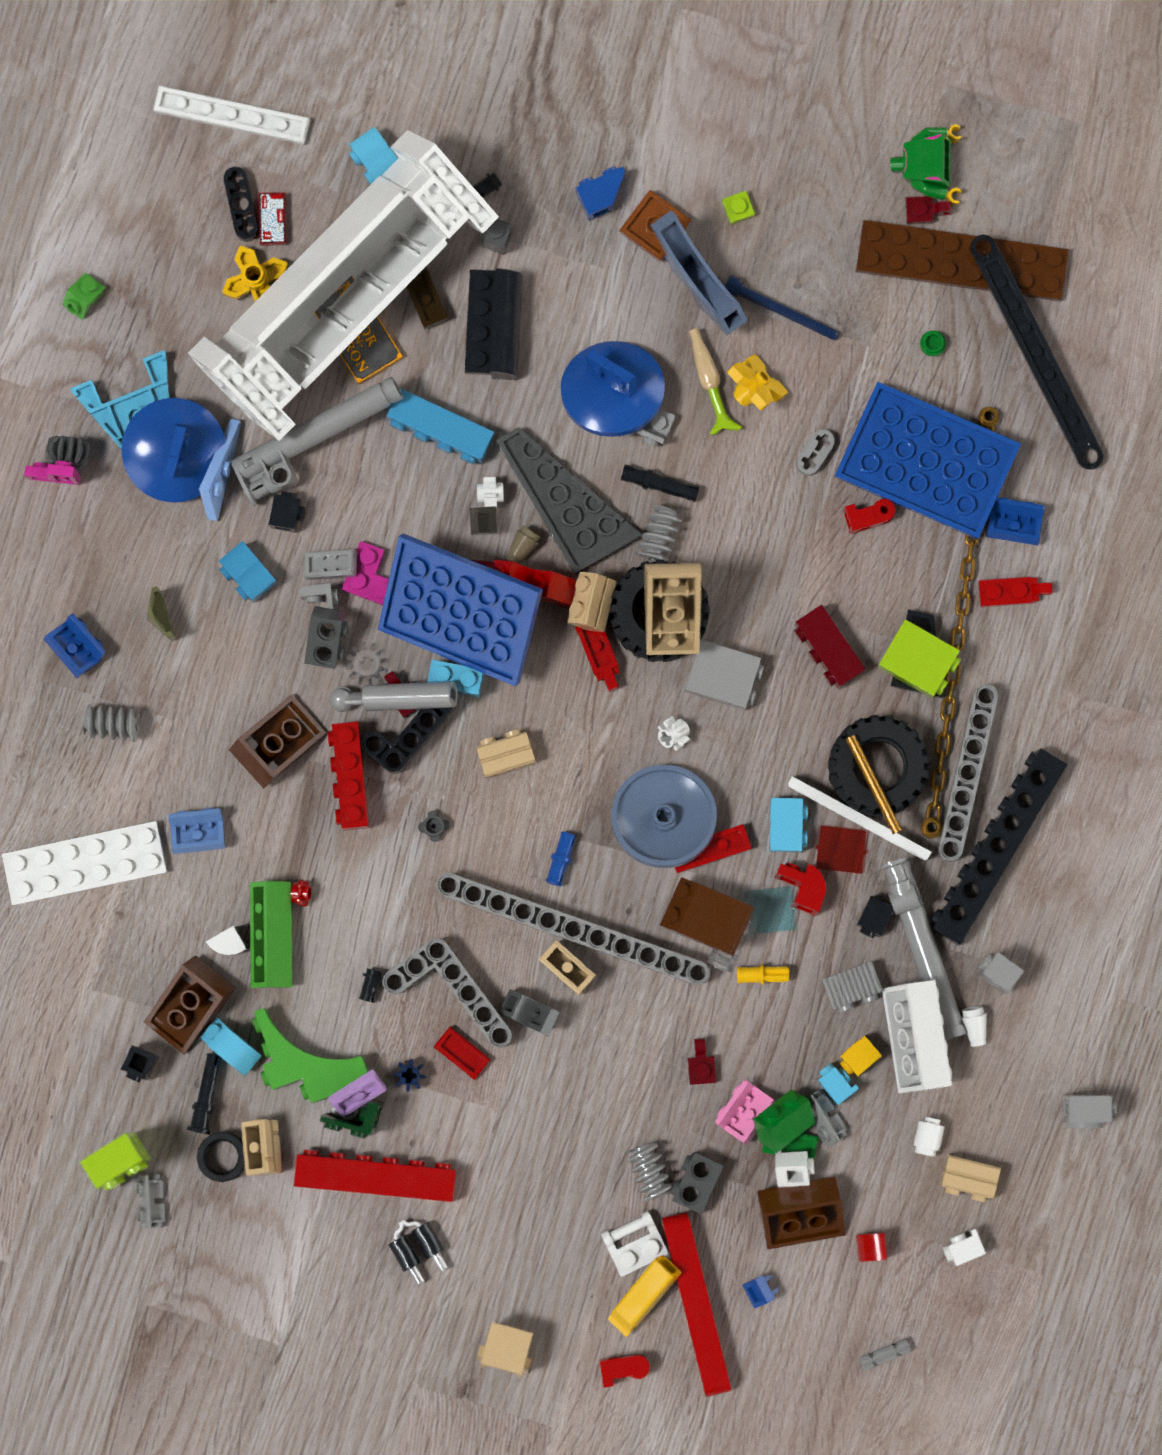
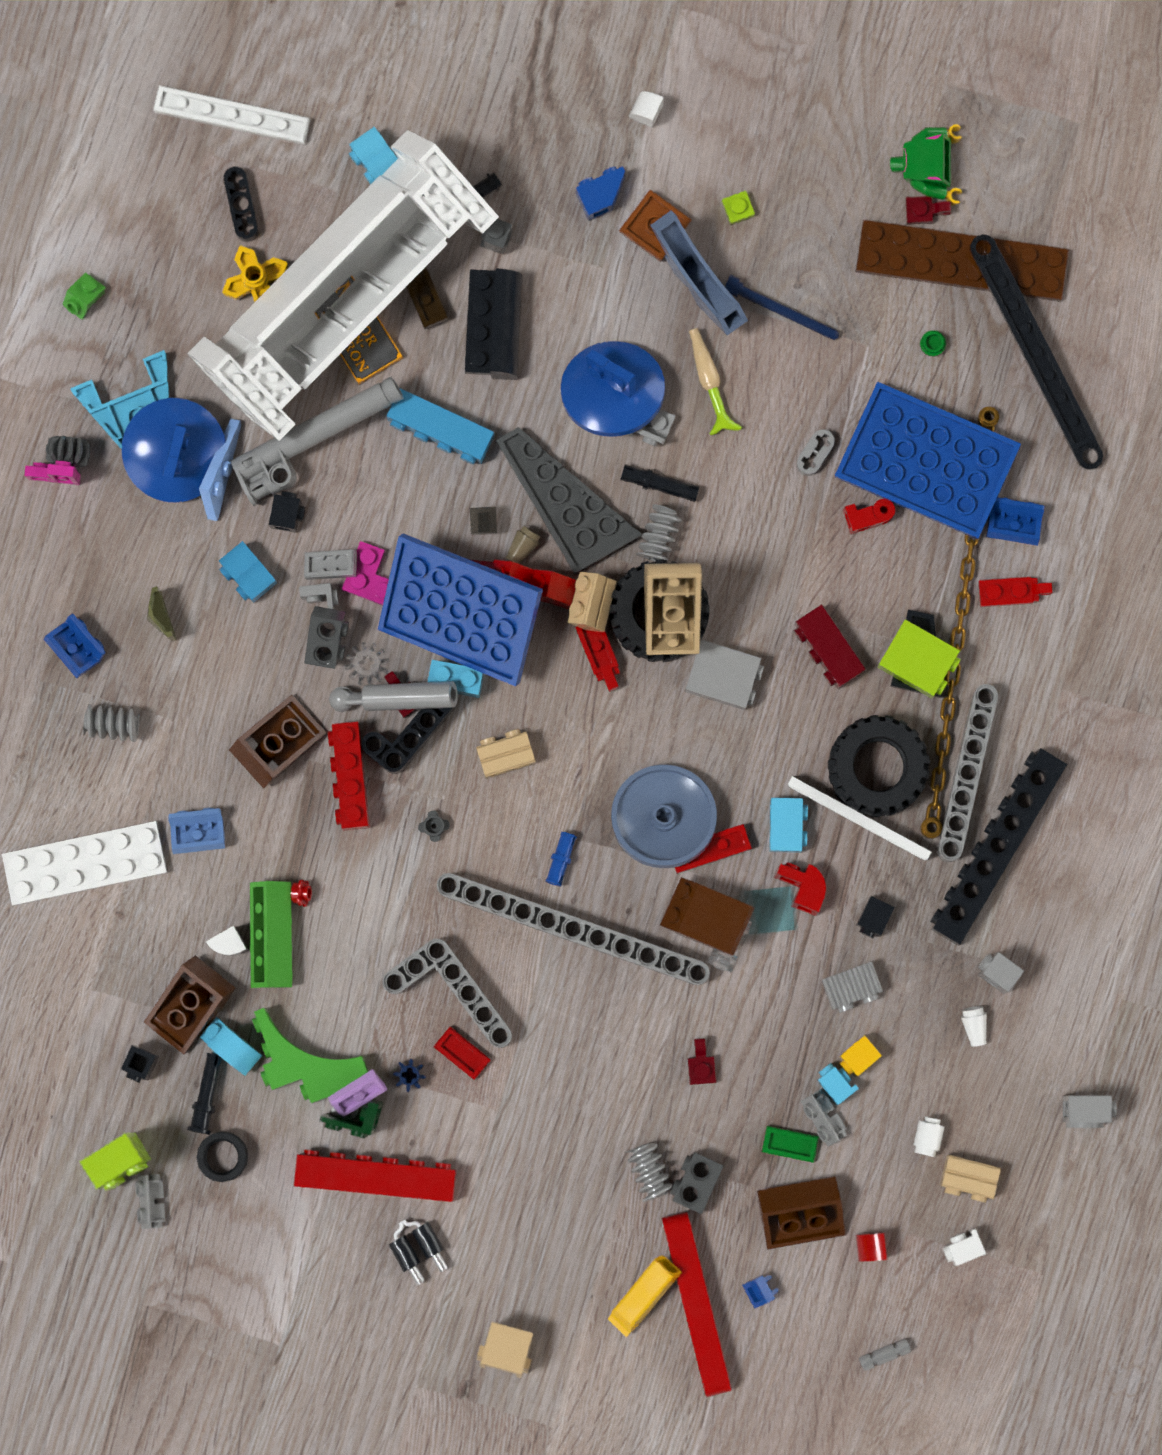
(261, 1147): tan brick -> none
(272, 218): tile -> none
(370, 985): black pin -> none
(490, 492): white gear -> none
(529, 1012): dark grey brick -> none
(567, 967): tan brick -> none
(625, 1366): red leg -> none
(639, 1252): white plate -> none
(647, 108): none -> white brick
(673, 733): white gear -> none
(741, 1110): bright pink bracket -> none
(754, 384): yellow plant -> none
(762, 974): yellow axle -> none
(784, 1121): green brick -> none
(793, 1169): white brick -> none
(840, 849): clear red piece -> none
(873, 784): pearl gold bar -> none
(909, 905): light grey piece -> none
(917, 1036): white brick -> none

